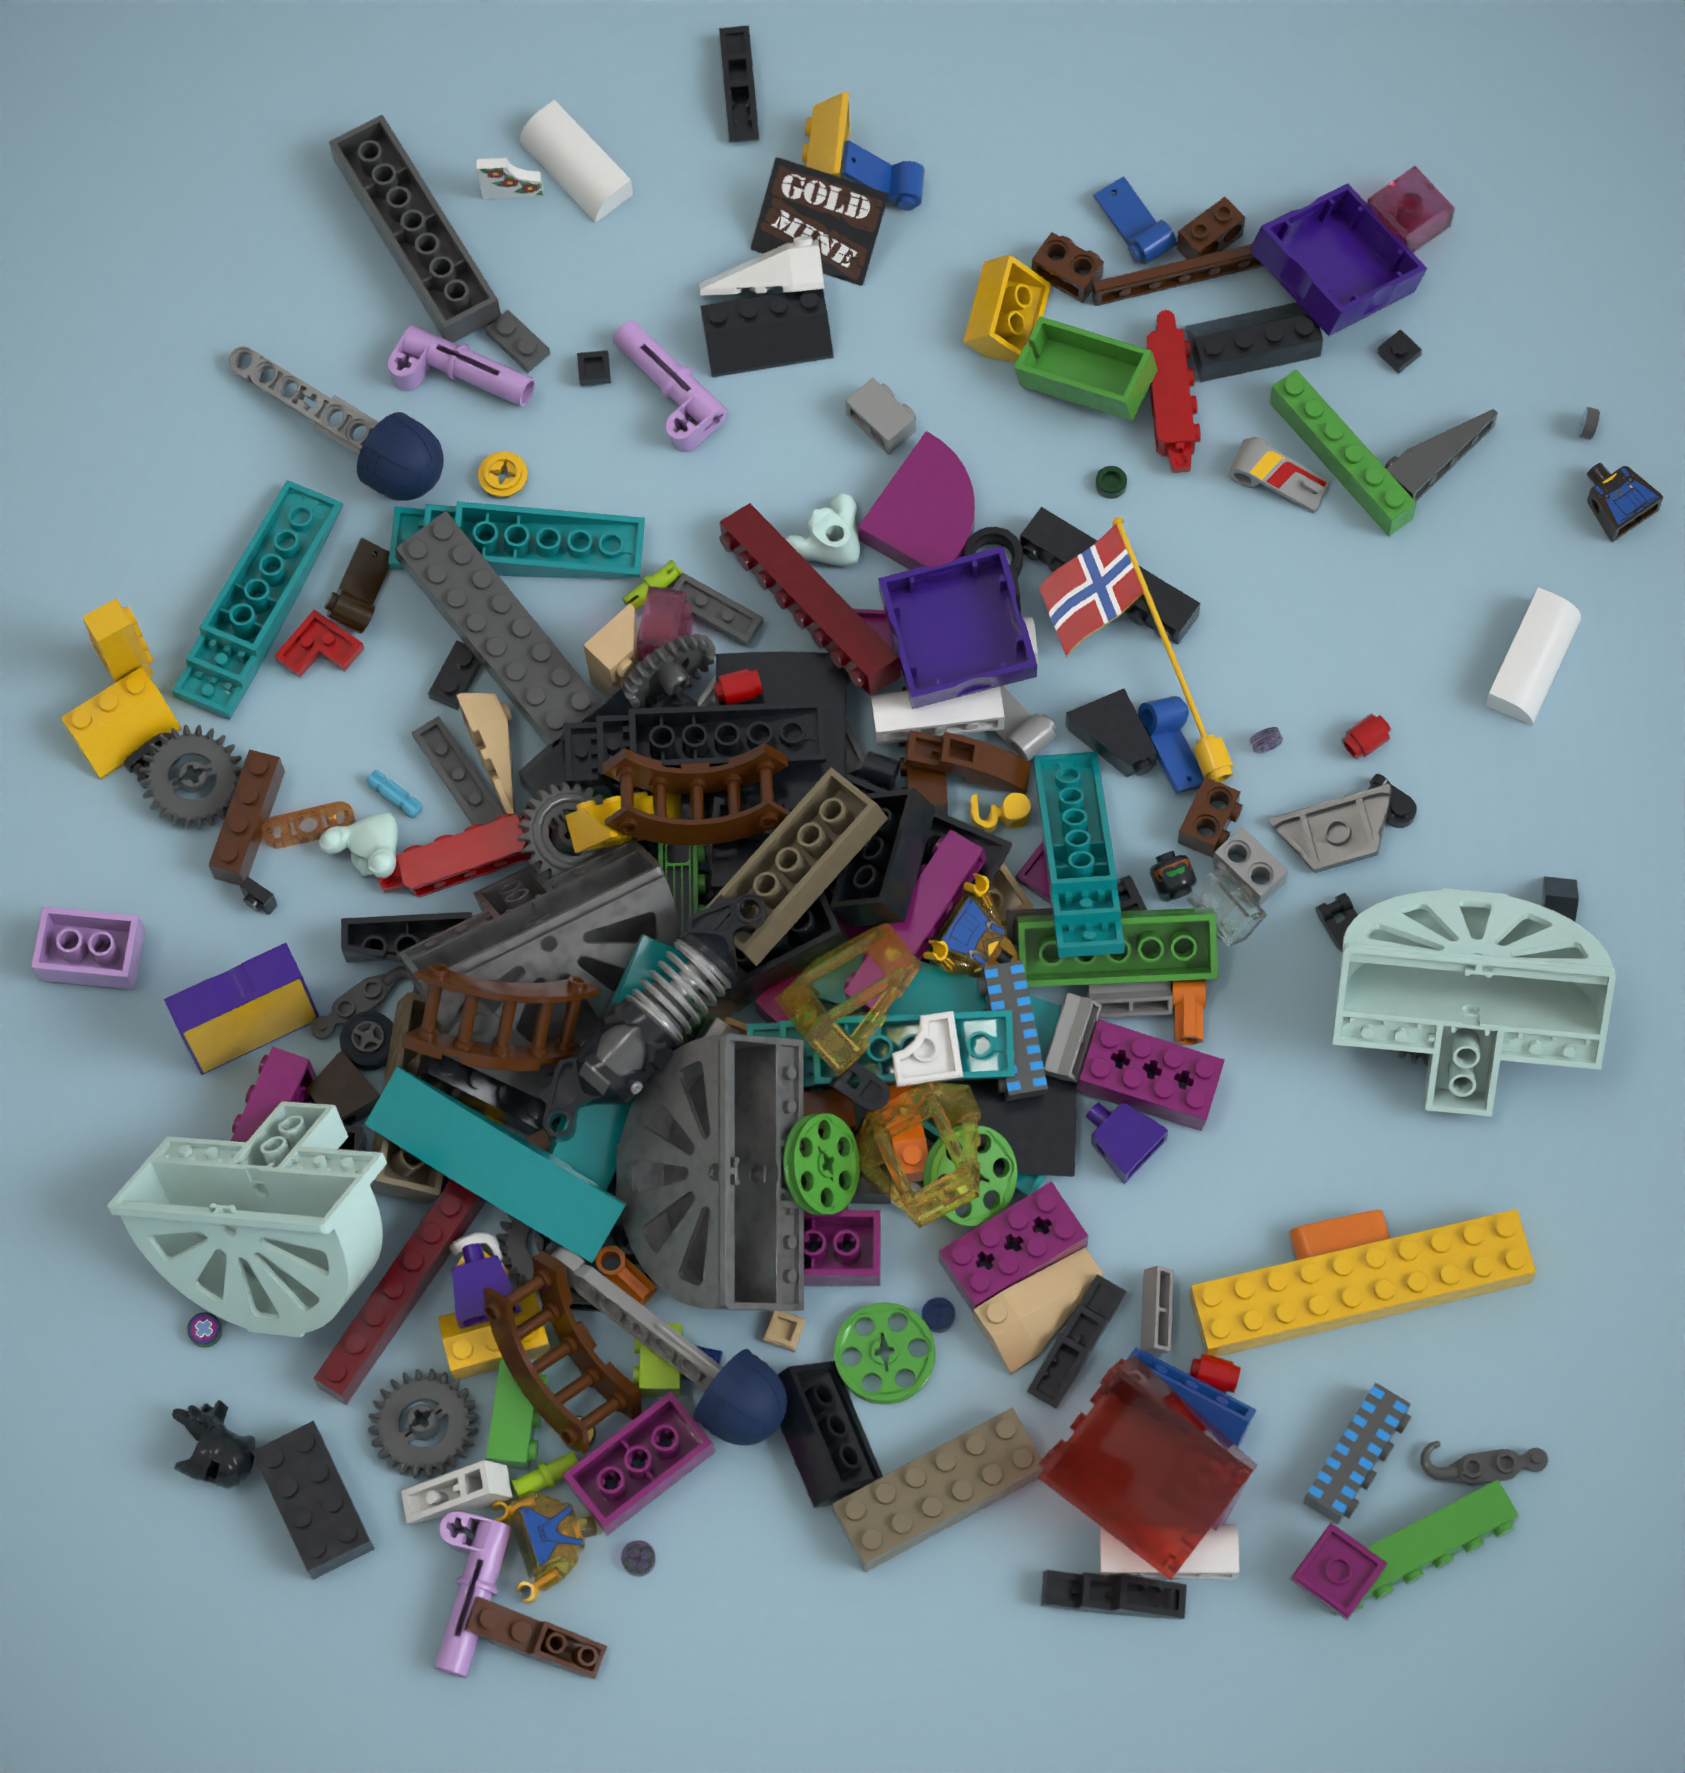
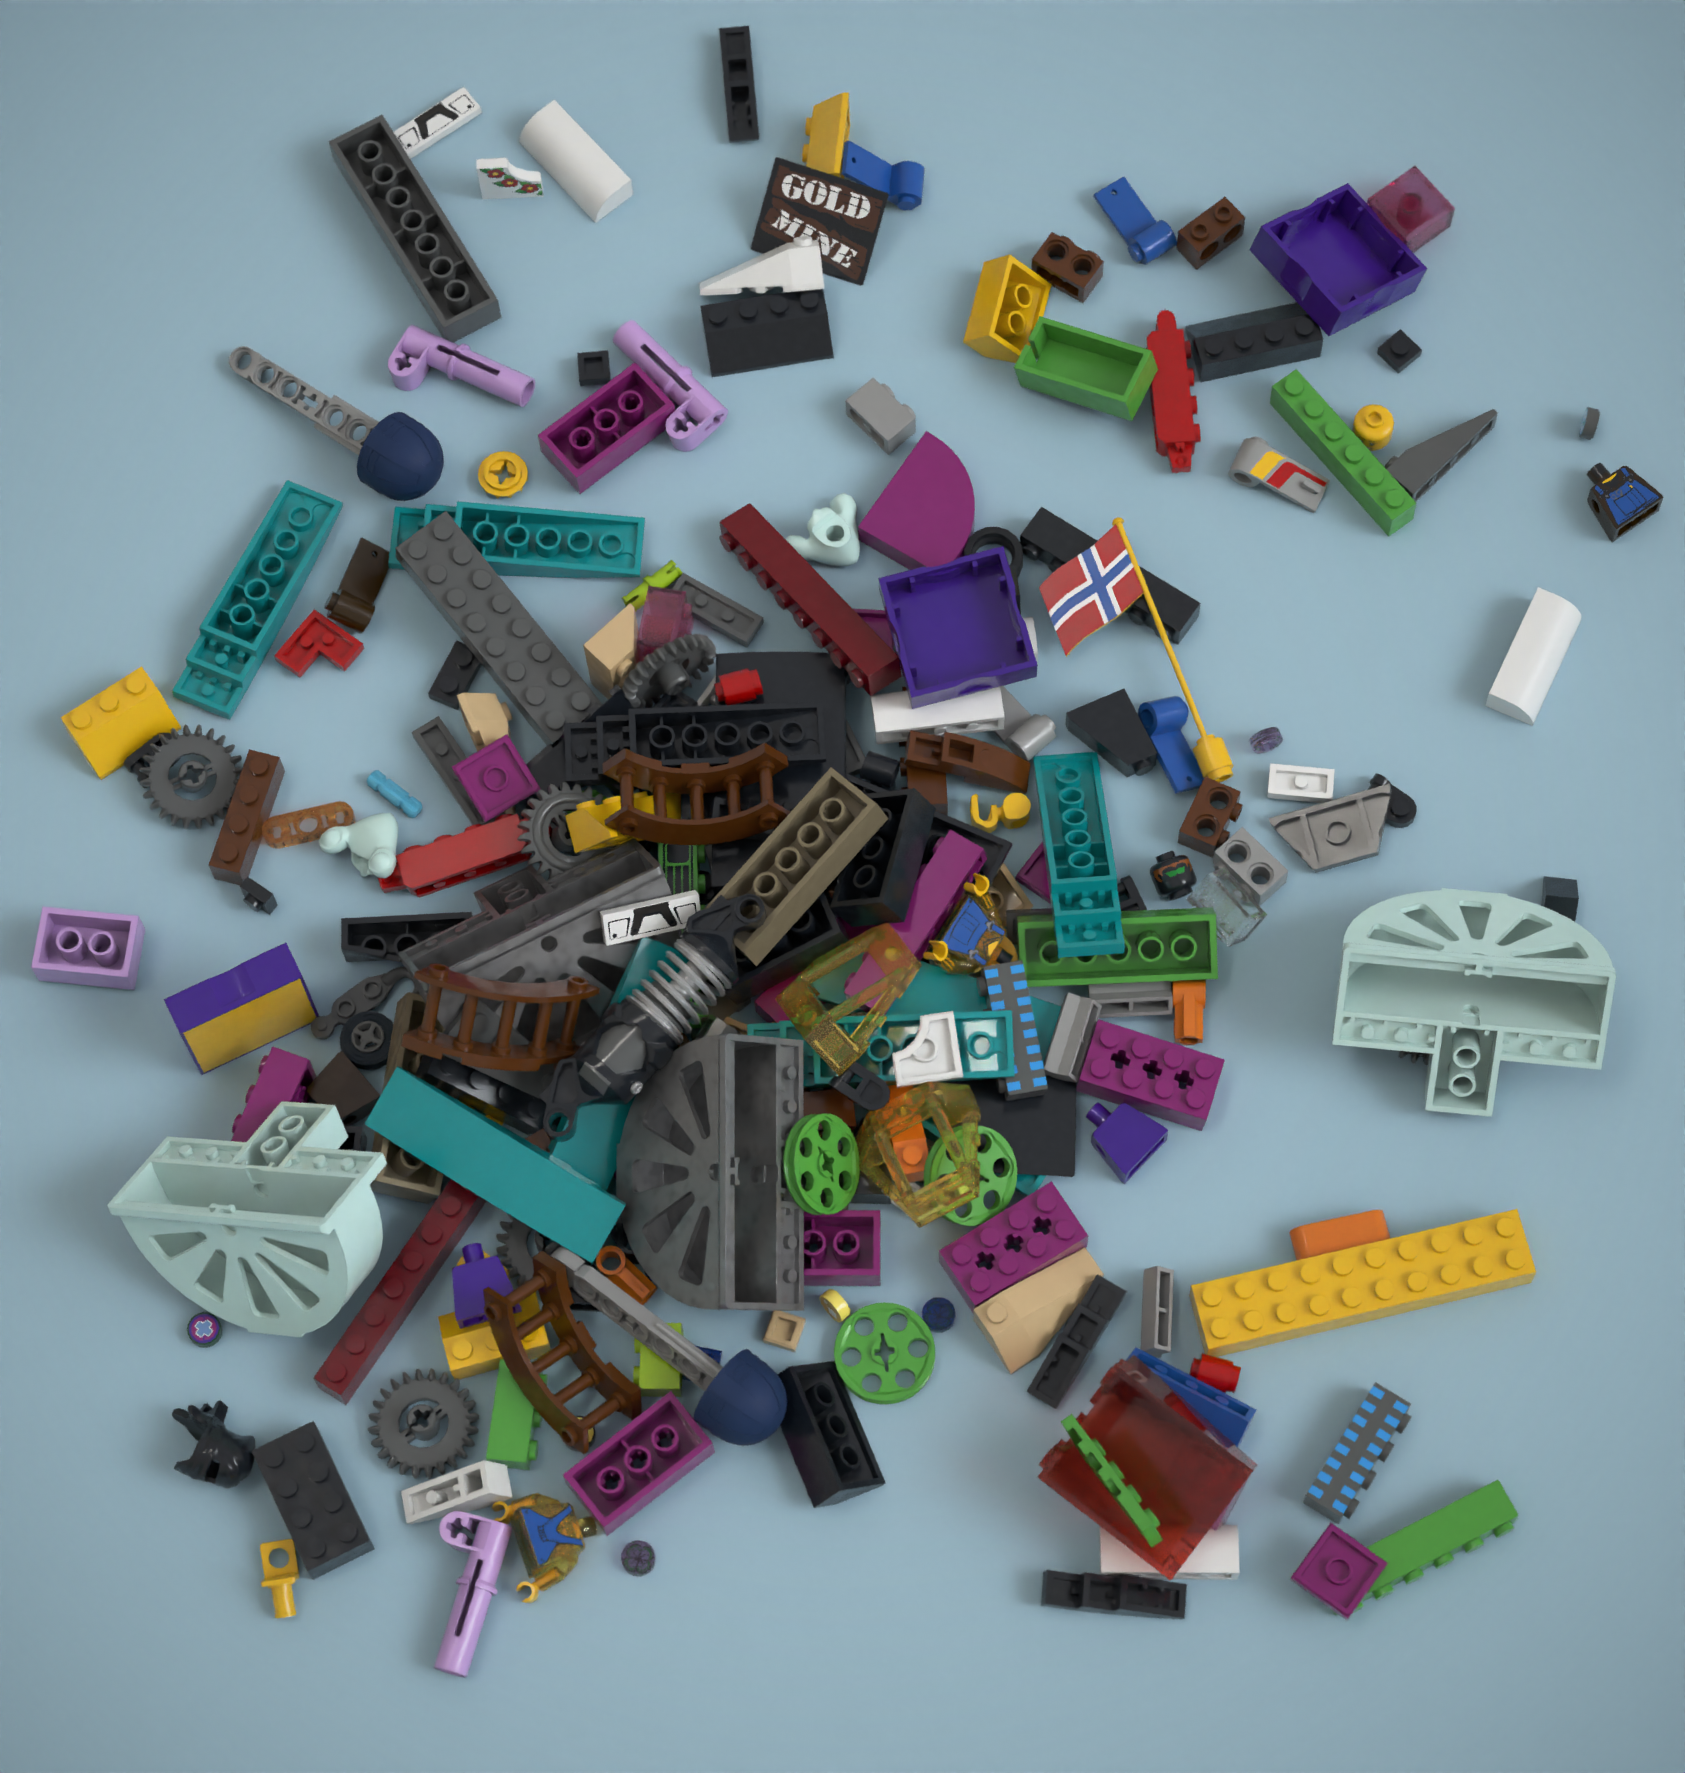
(118, 640): yellow wedge -> none
(280, 1578): none -> yellow bracket
(437, 122): none -> white tile
(488, 1242): white hair -> none
(496, 778): none -> magenta tile
(517, 341): dark grey plate -> none
(535, 1638): reddish brown slope -> none
(544, 1475): lime pin -> none
(606, 428): none -> magenta brick
(648, 917): none -> white tile
(835, 1305): none -> light yellow tile
(938, 1489): dark tan brick -> none
(1111, 482): dark green tile -> none
(1111, 1478): none -> bright green wing
(1174, 275): reddish brown tile -> none
(1300, 783): none -> white plate
(1326, 912): black plate -> none
(1366, 736): red brick -> none
(1373, 426): none -> yellow head
(1484, 1466): dark grey piece -> none

